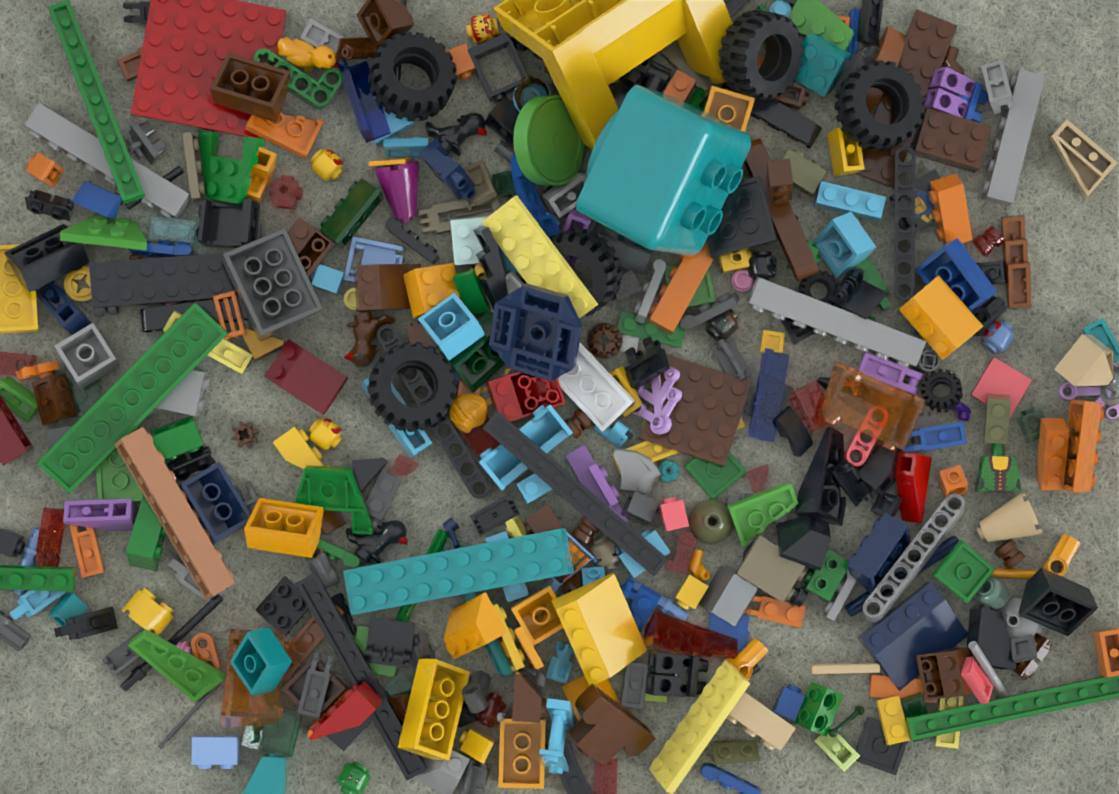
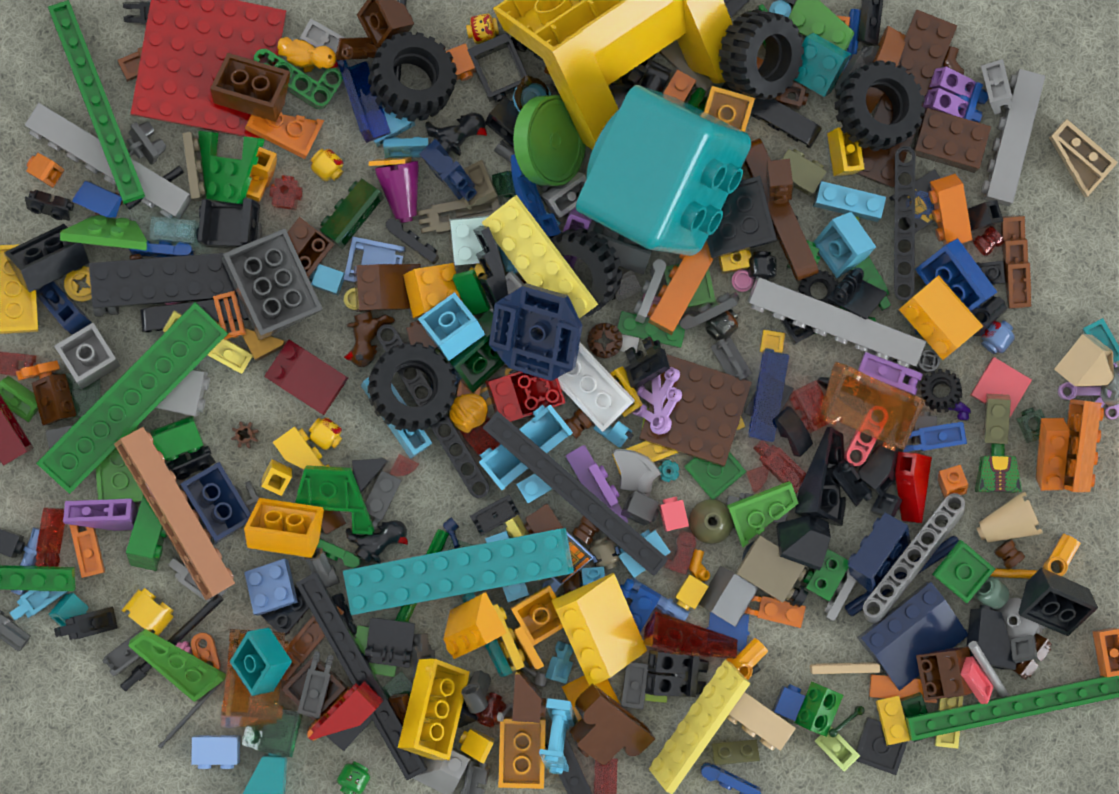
(271, 587): none -> medium blue plate
(276, 477): none -> yellow brick
(780, 464): none -> clear red hinge
(984, 215): none -> black brick

